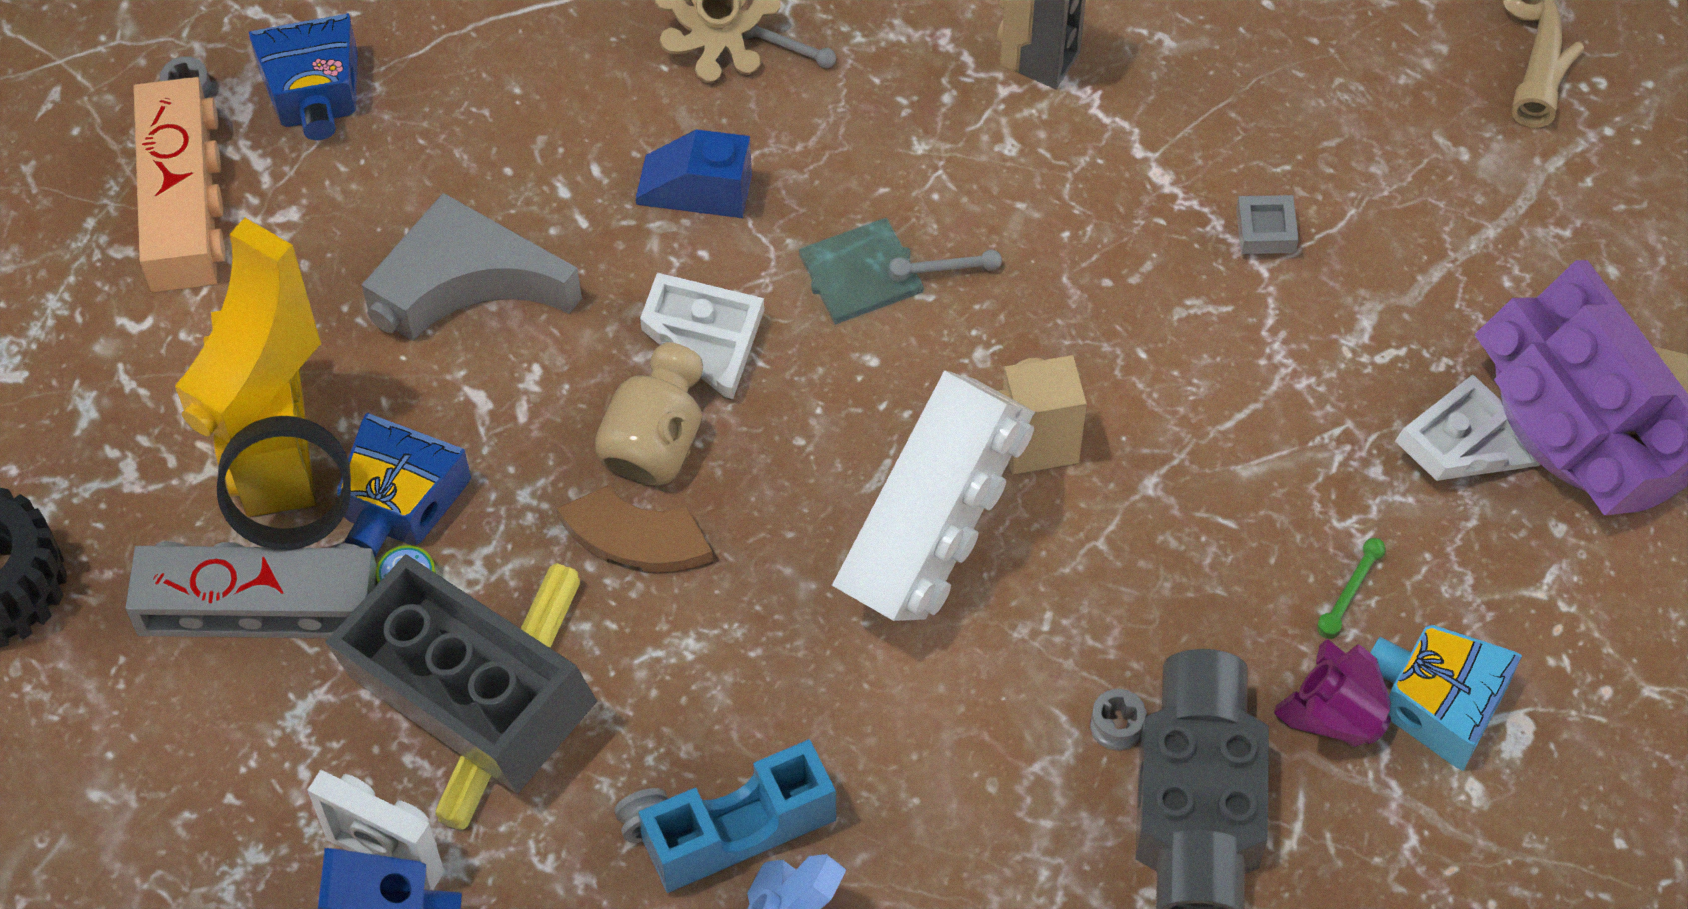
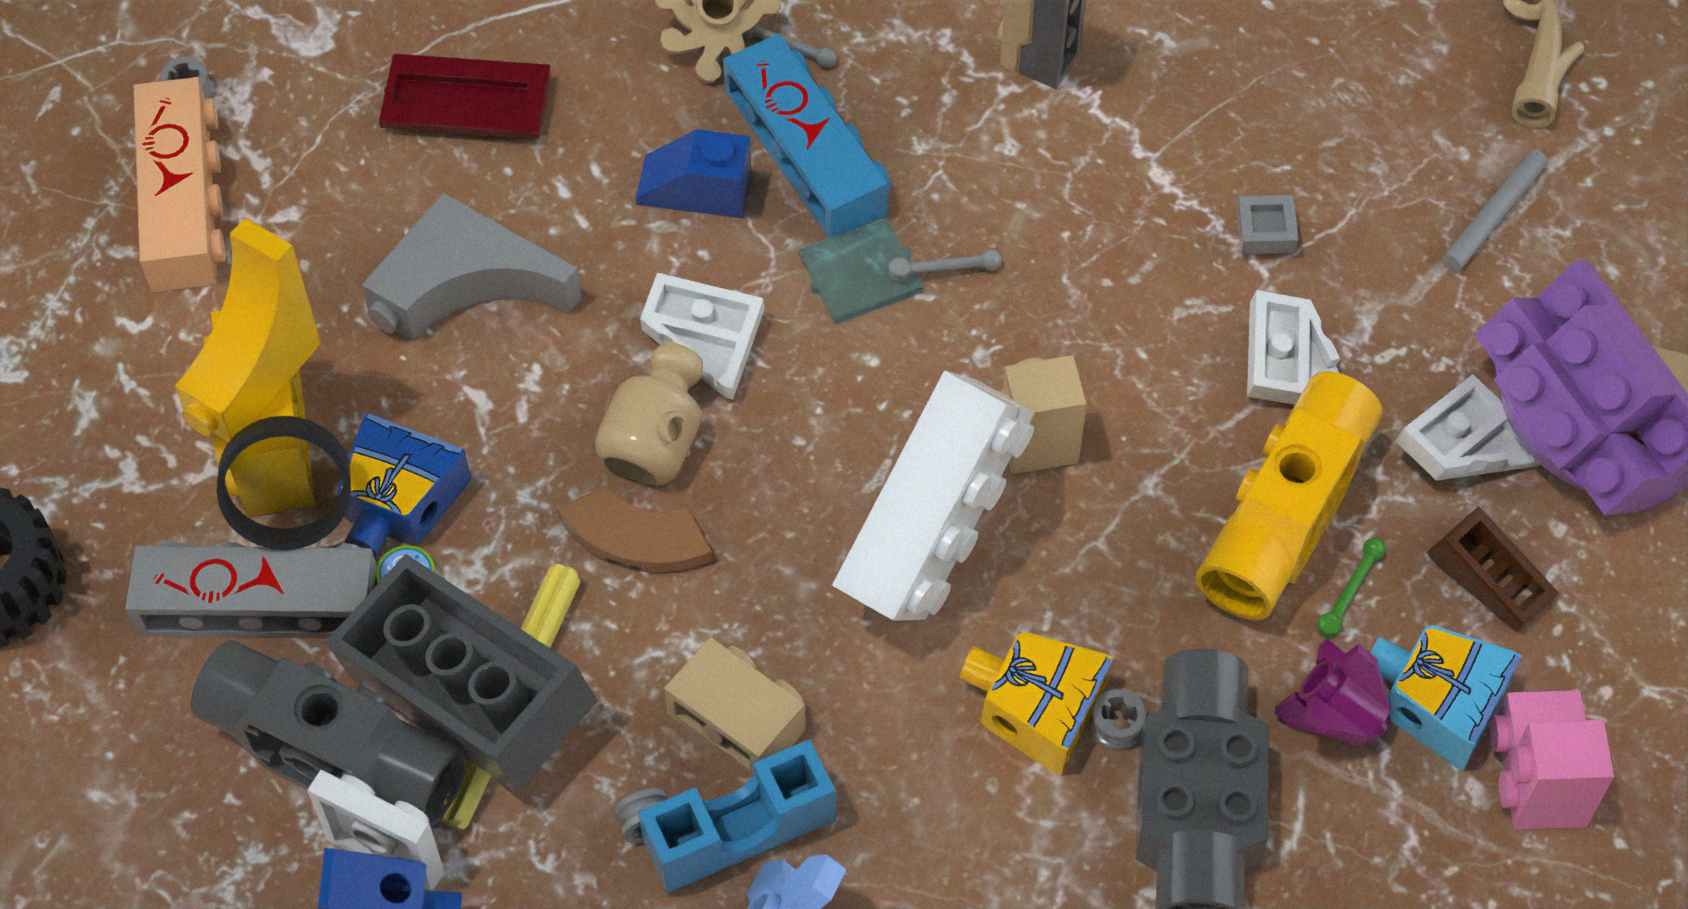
(307, 722): none -> dark grey brick
(309, 72): blue torso -> none
(465, 96): none -> dark red piece
(735, 705): none -> tan brick
(806, 136): none -> dark azure brick
(1039, 694): none -> torso
(1285, 347): none -> white wing
(1290, 497): none -> yellow brick
(1466, 570): none -> reddish brown slope
(1494, 210): none -> light grey bar
(1551, 759): none -> bright pink brick

